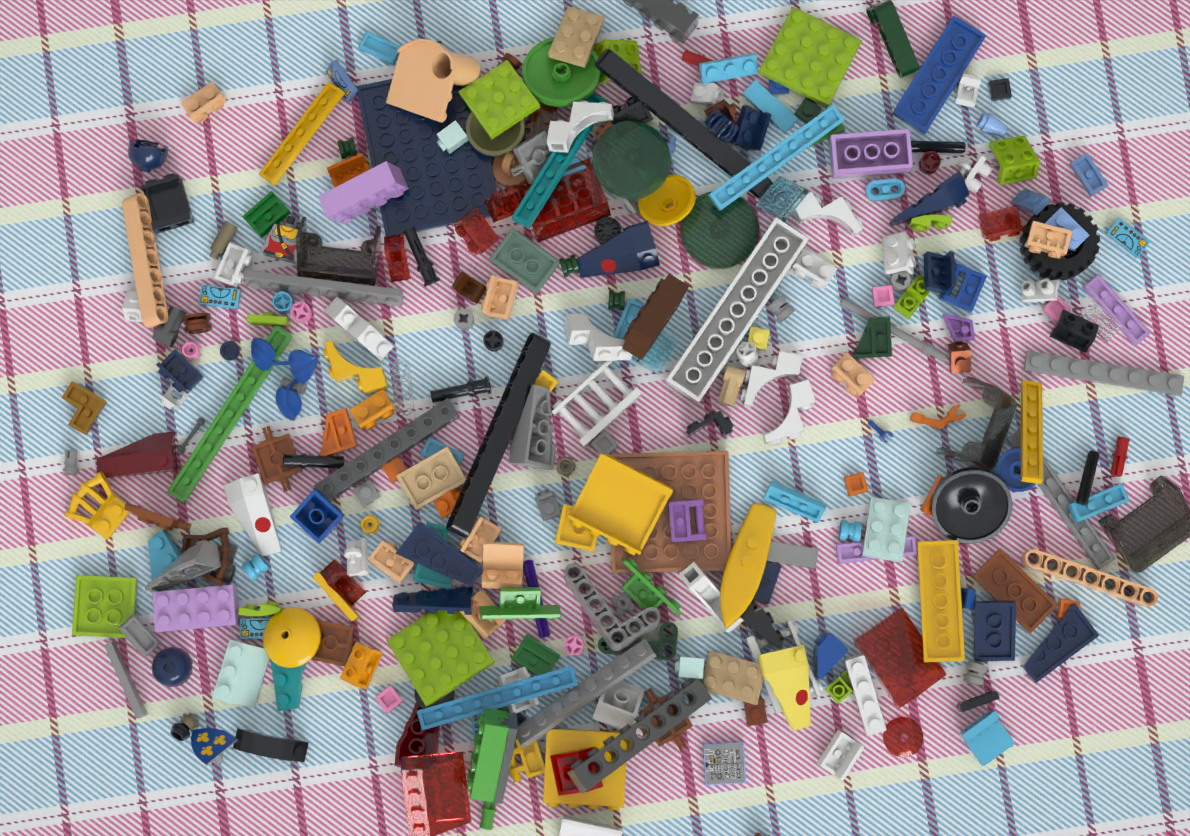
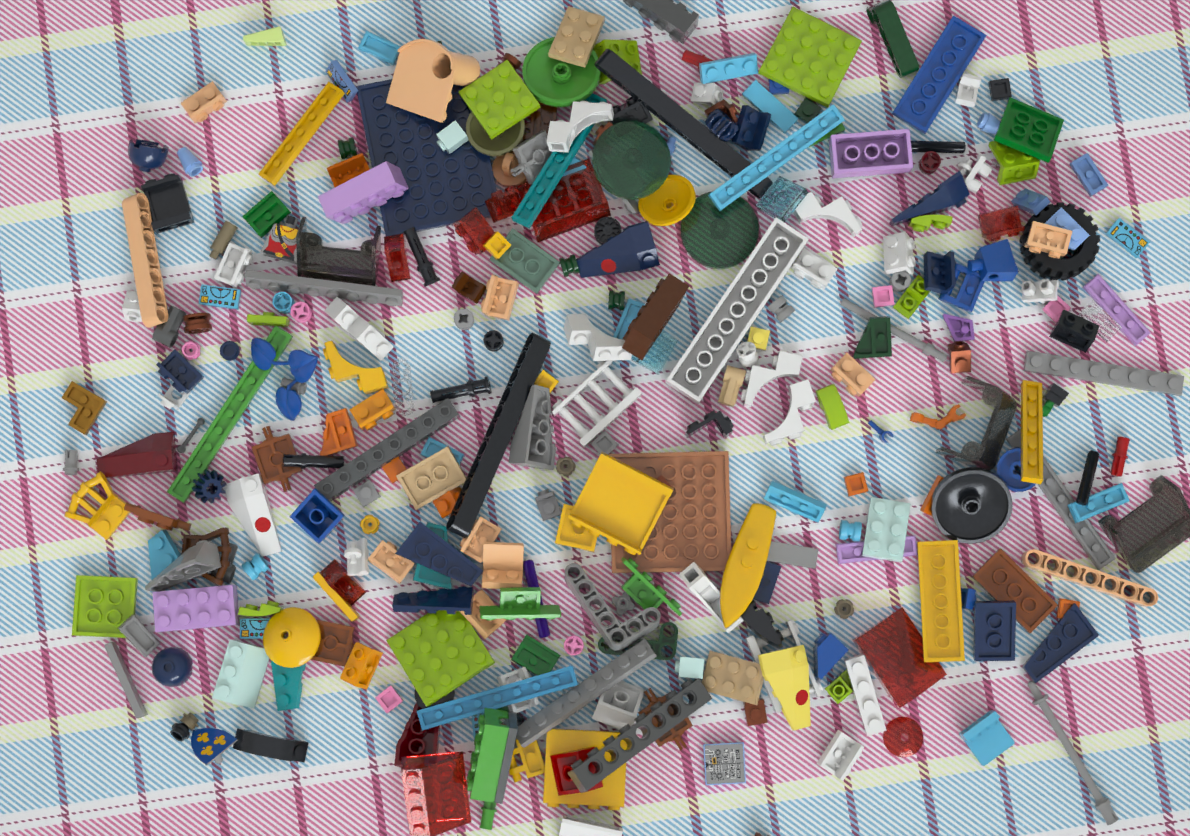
(190, 162): none -> light blue cone
(204, 481): none -> dark blue gear
(267, 37): none -> yellowish green slope
(497, 245): none -> yellow plate
(680, 521): medium lavender plate -> none
(833, 406): none -> lime slope
(849, 608): none -> dark tan plate
(884, 189): medium azure plate -> none
(974, 678): light grey wheel -> none
(977, 701): black tile -> none
(994, 262): none -> blue torso
(1029, 130): none -> green plate
(1053, 396): none -> black piece
(1102, 803): none -> light grey bar

